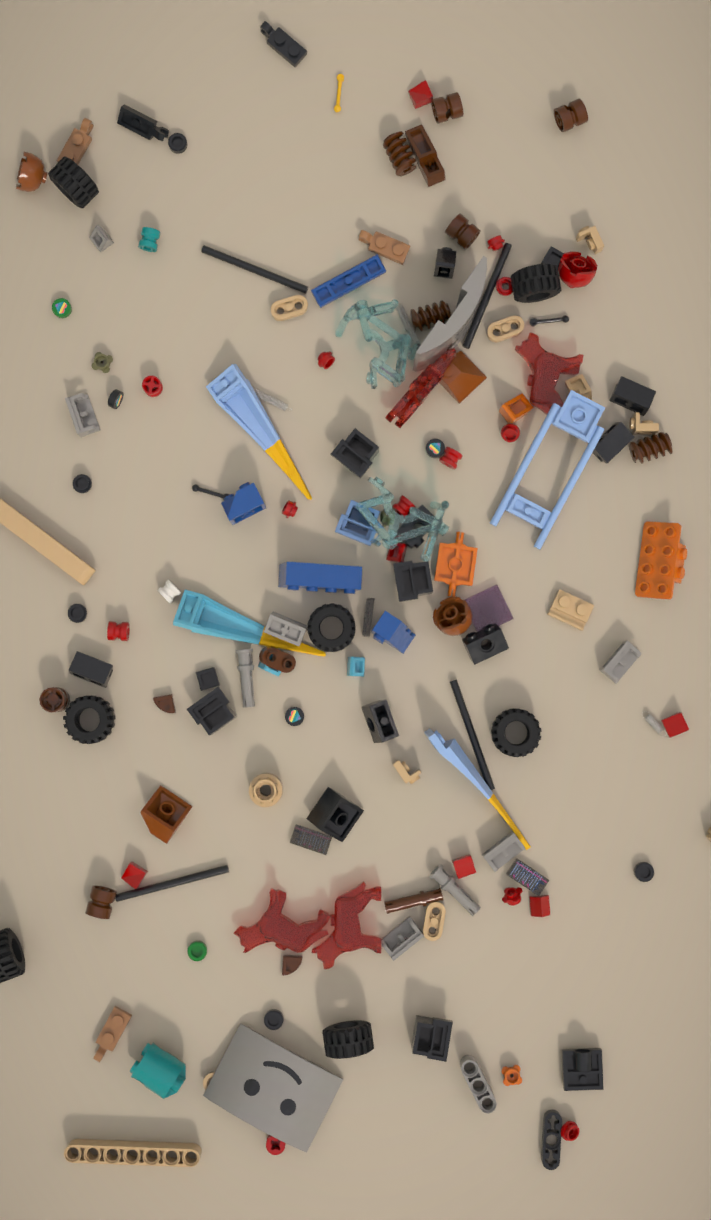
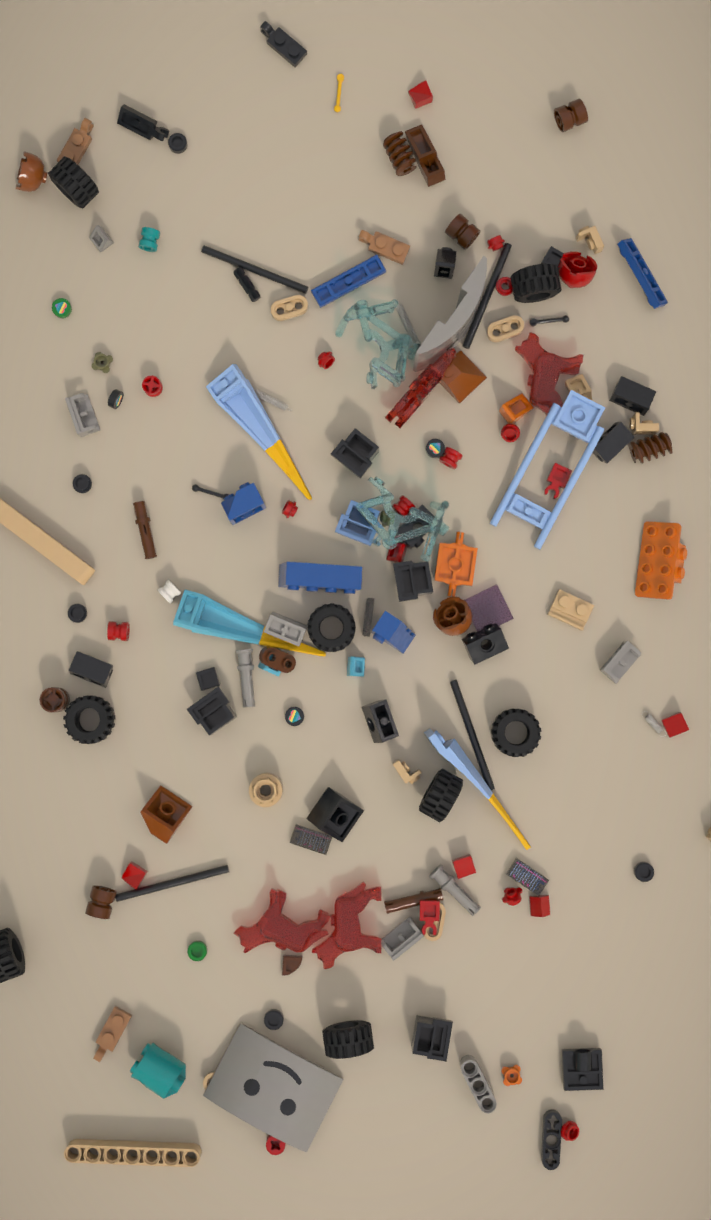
(144, 529): none -> reddish brown pin
(165, 703): reddish brown tile -> none
(246, 284): none -> black axle
(429, 913): none -> red plate
(430, 315): reddish brown piece -> none
(441, 795): none -> black tyre
(447, 108): reddish brown wheel -> none
(503, 851): light grey hinge -> none
(558, 478): none -> red plate
(642, 272): none -> blue plate

